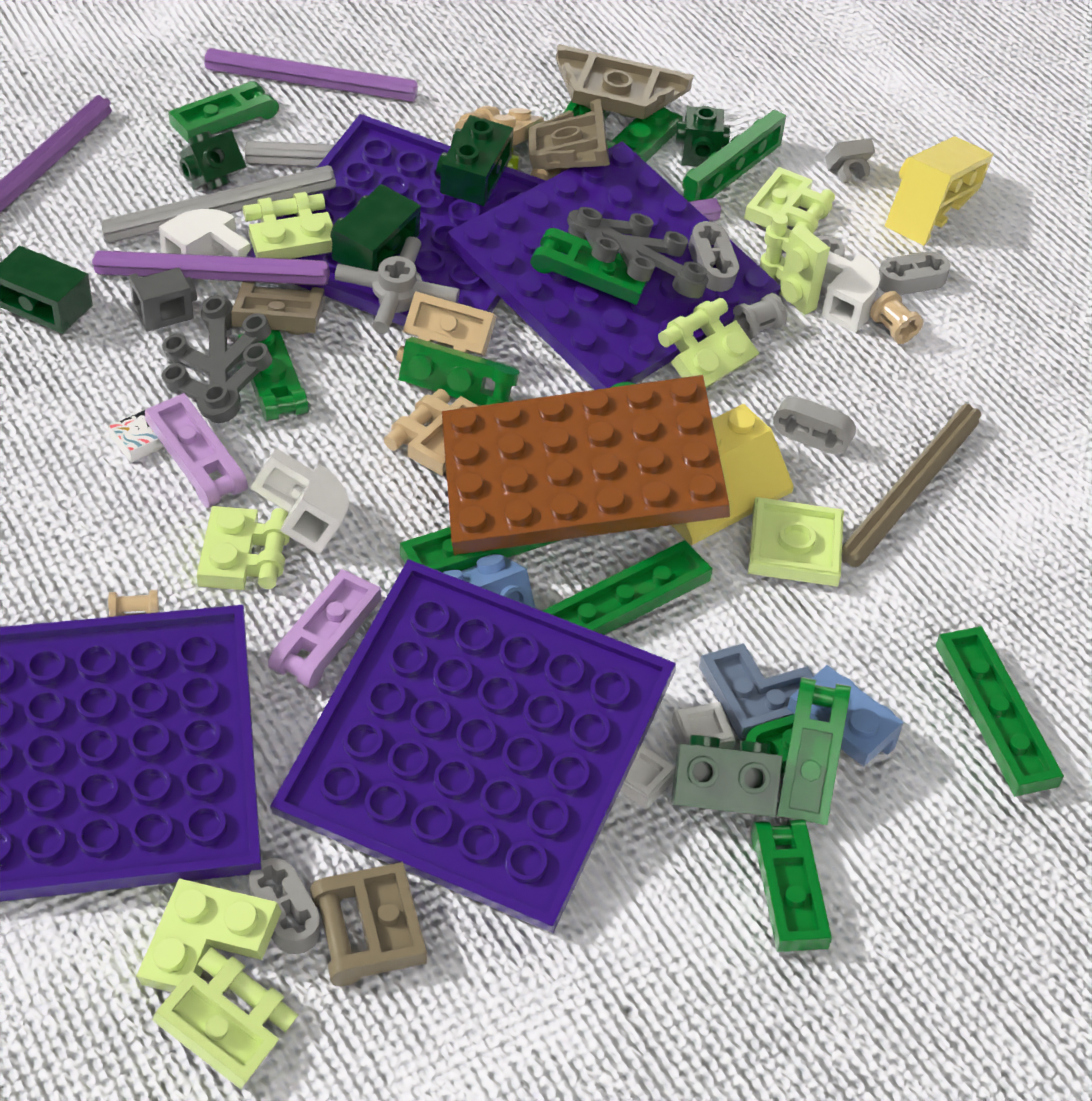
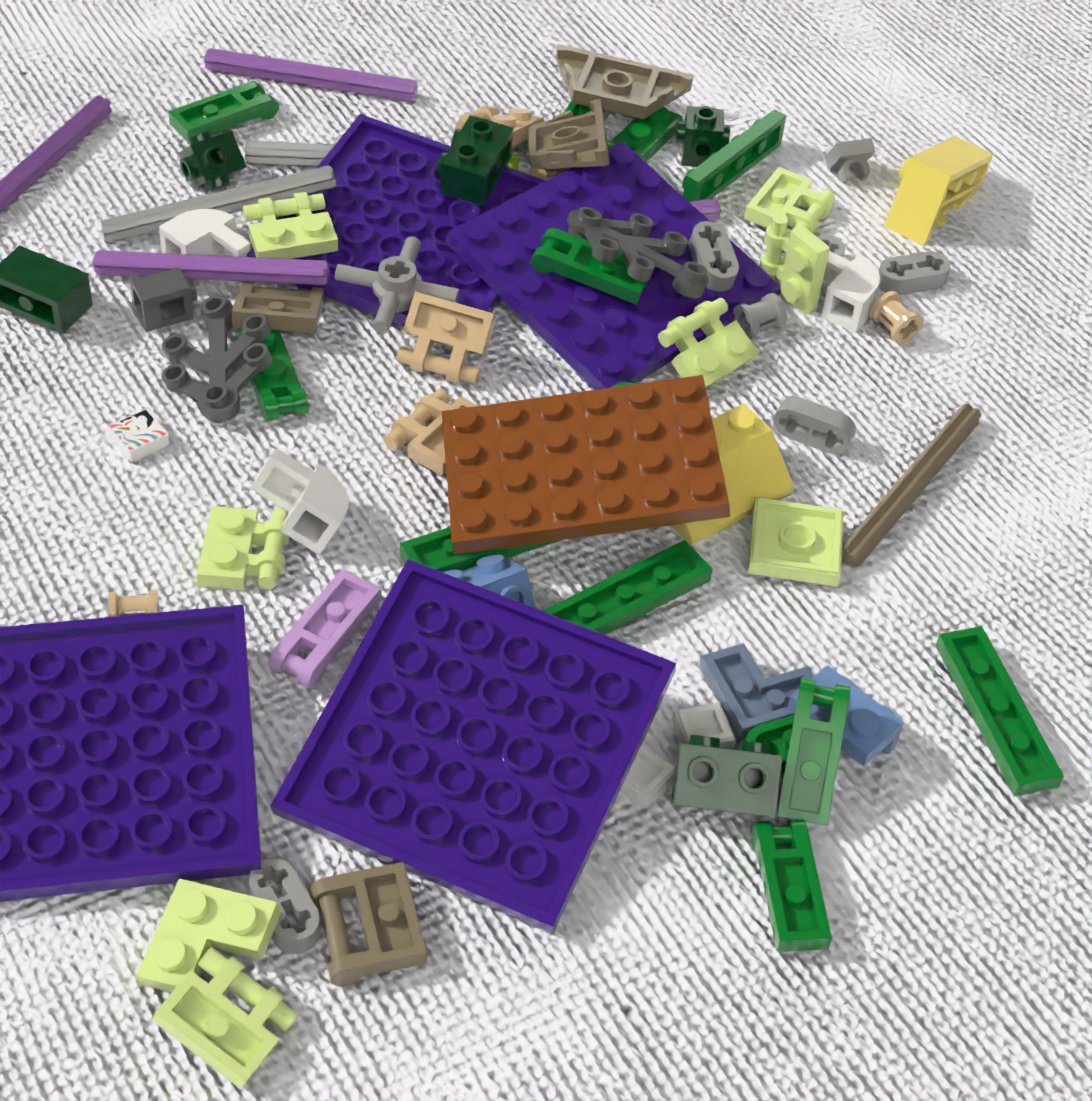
(195, 449): lavender plate -> none
(375, 229): dark green brick -> none
(456, 372): green plate -> none

